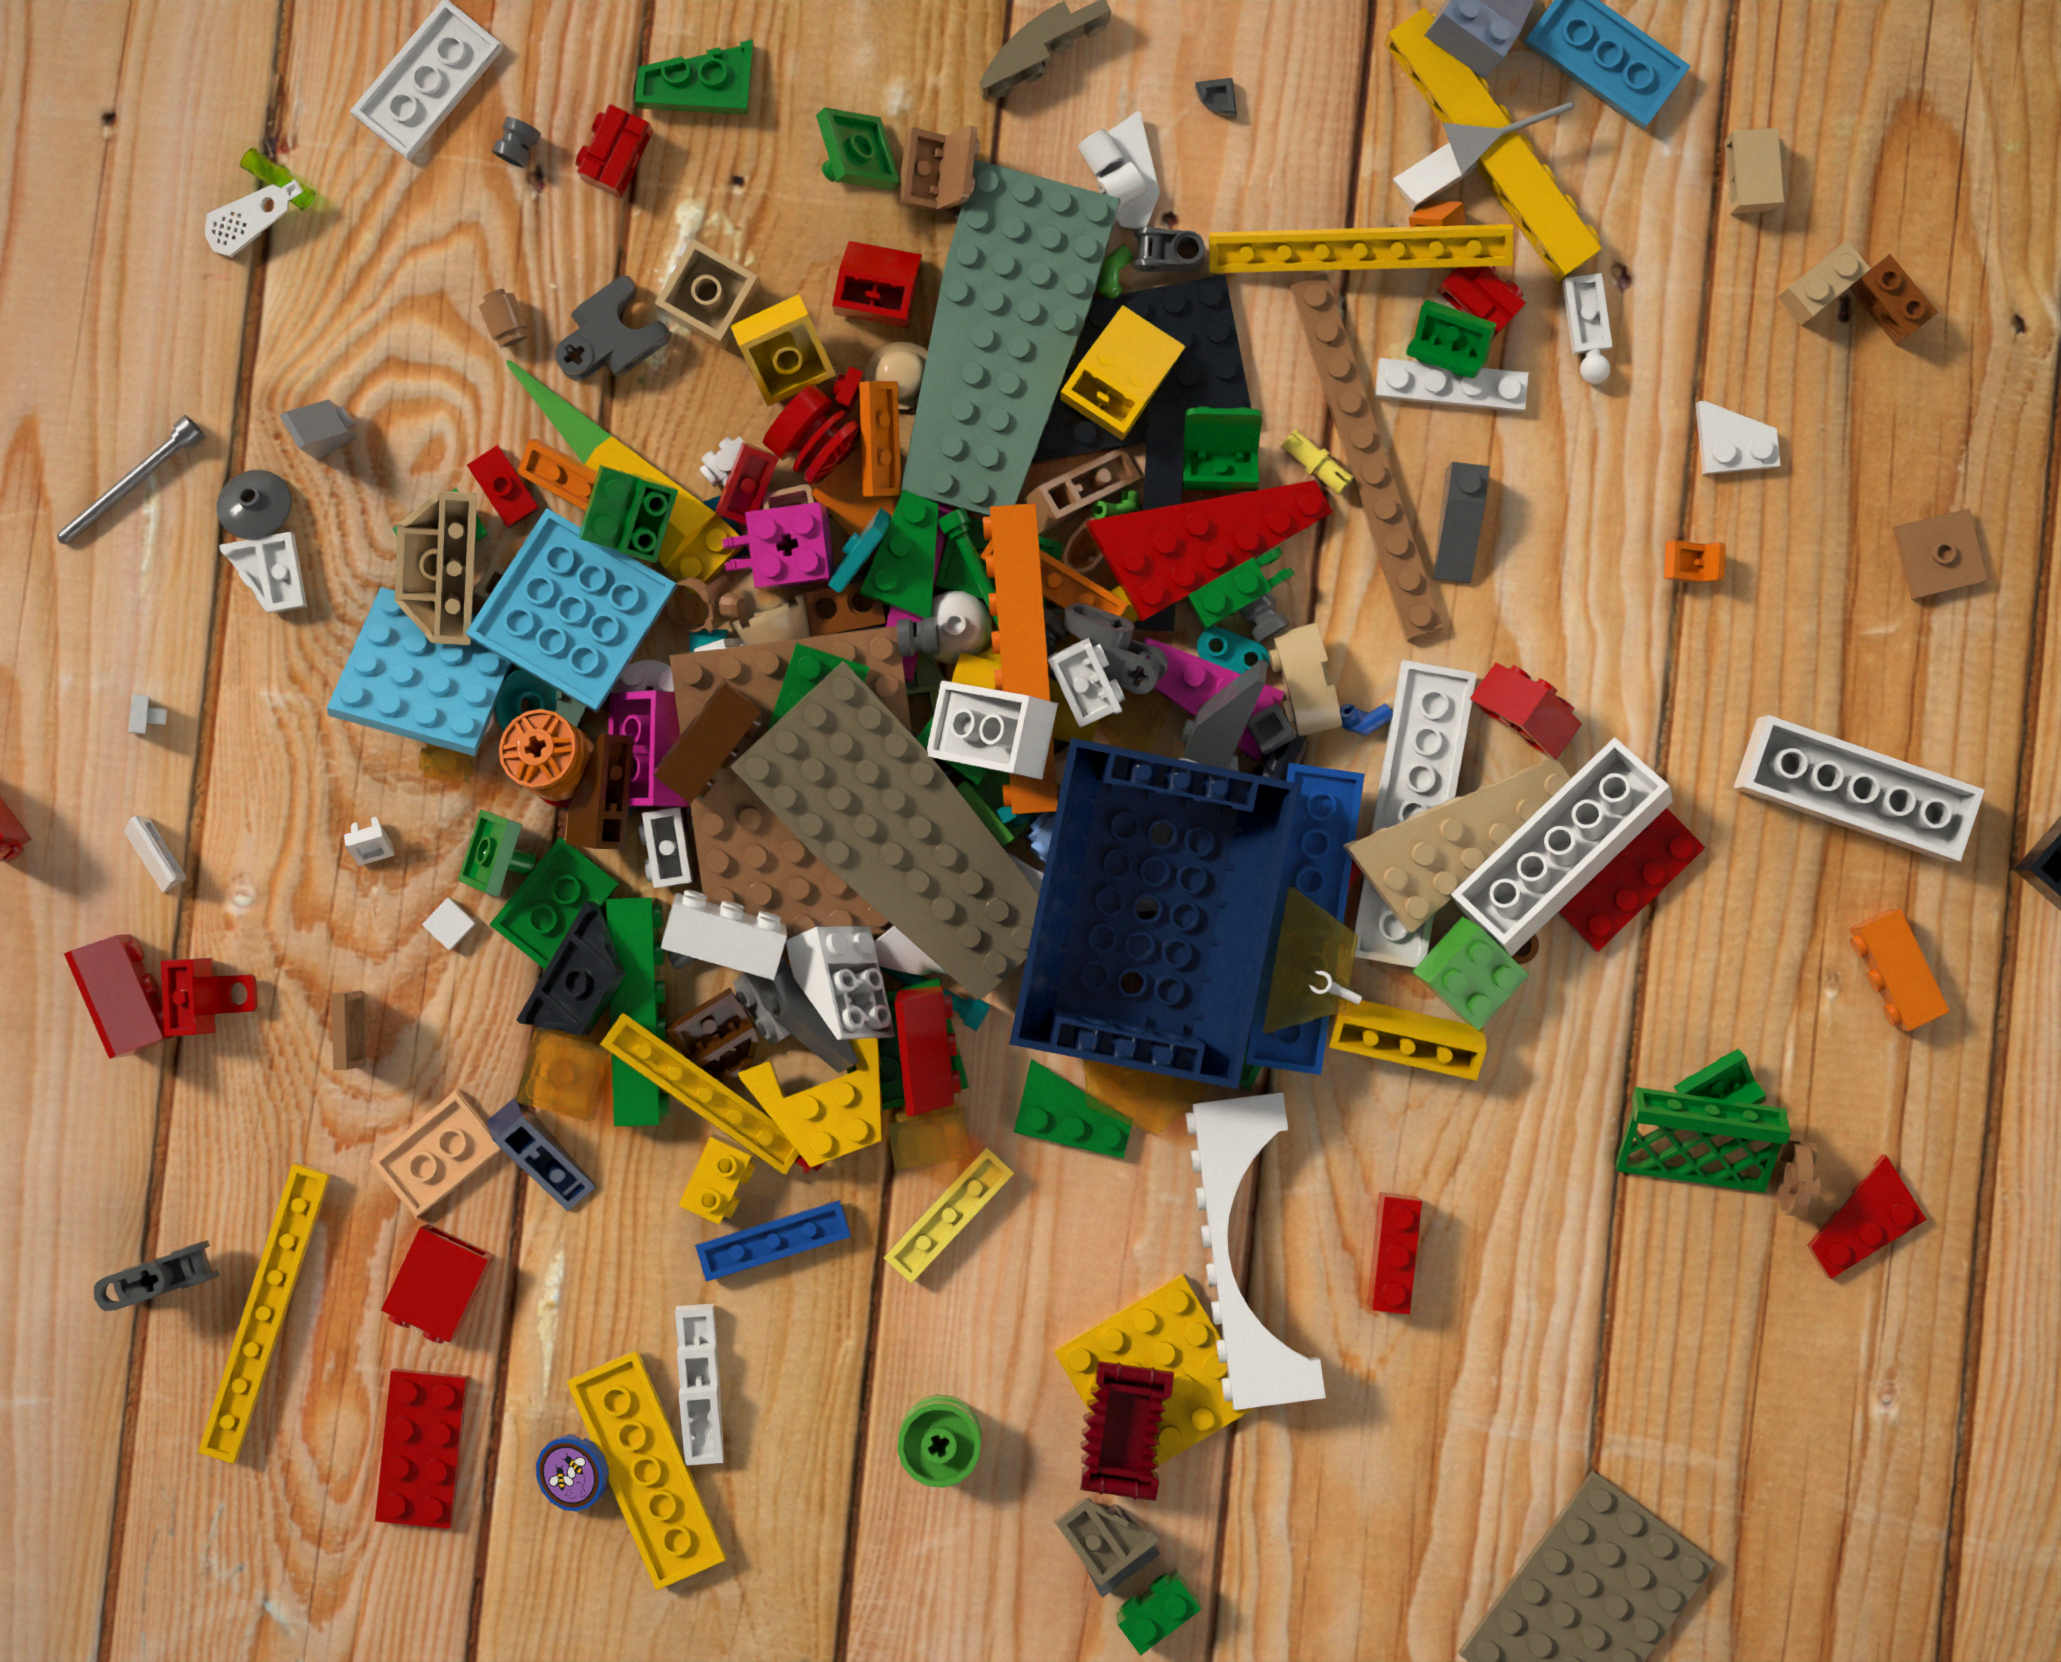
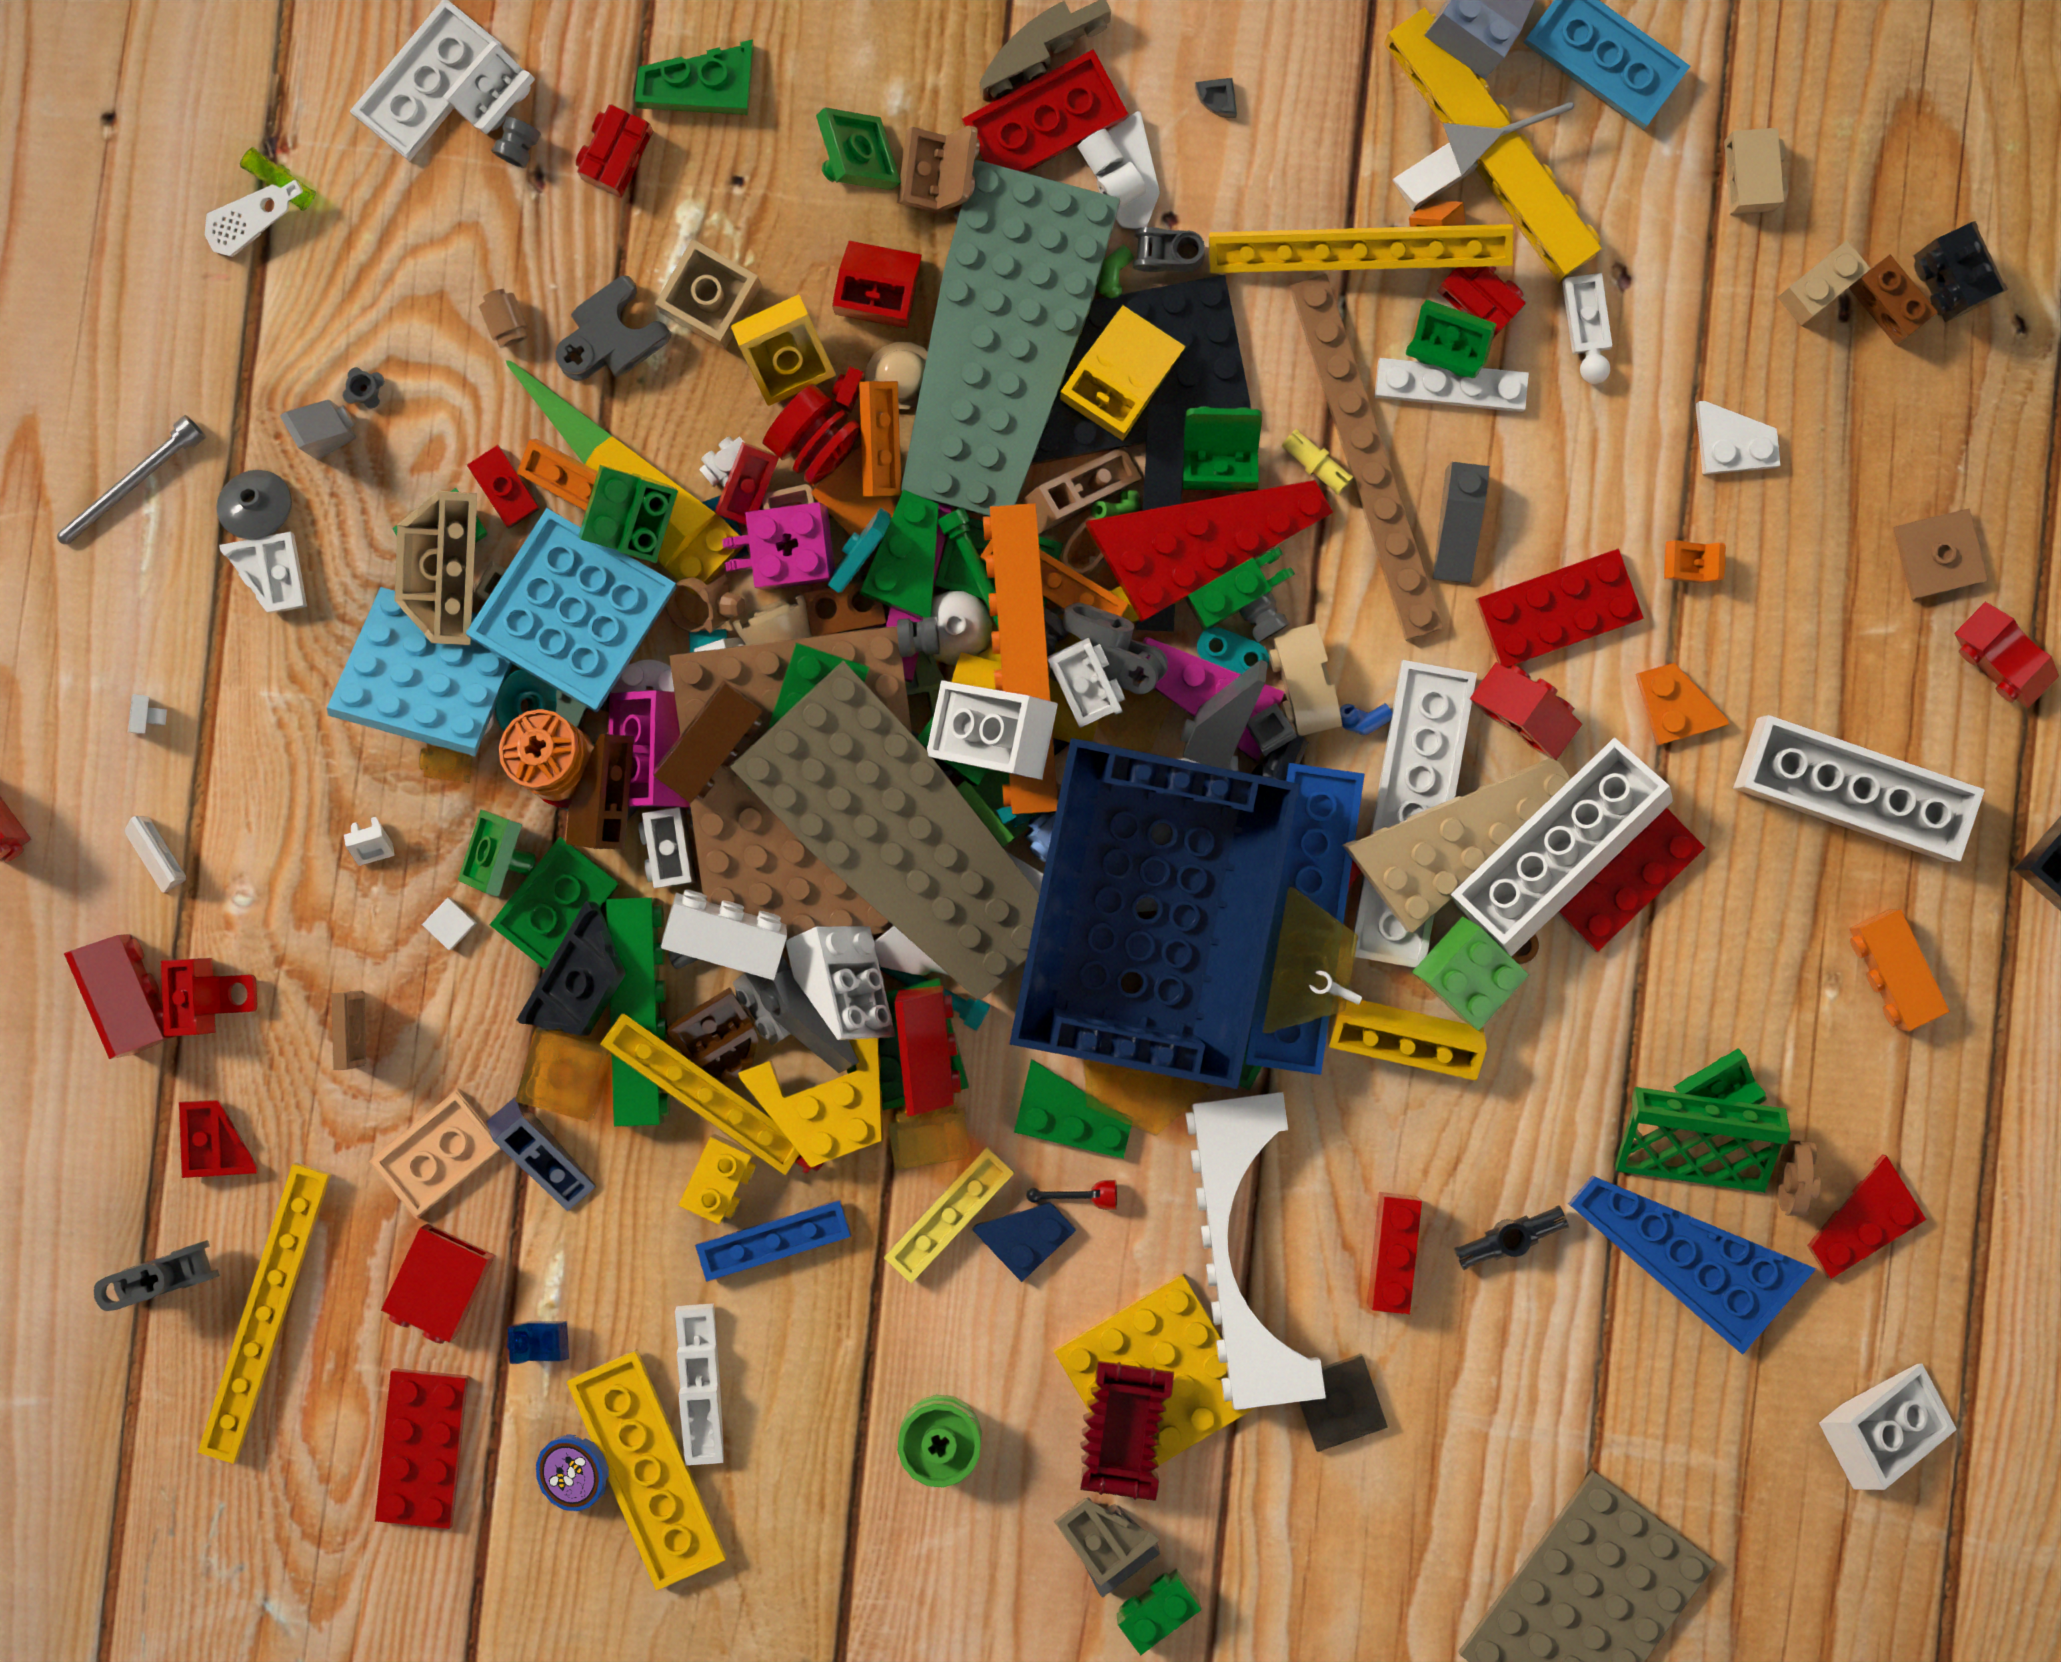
(211, 1142): none -> red wing
(355, 380): none -> dark grey plate
(489, 88): none -> white bracket
(538, 1341): none -> clear blue bracket
(1025, 1237): none -> dark blue wing
(1048, 115): none -> red plate
(1102, 1195): none -> hinge
(1349, 1405): none -> clear smoke plate
(1530, 1231): none -> black pin
(1559, 608): none -> red plate
(1676, 704): none -> orange wing
(1712, 1272): none -> blue wing
(1888, 1429): none -> white slope
(1959, 272): none -> black hinge
(2006, 655): none -> red brick

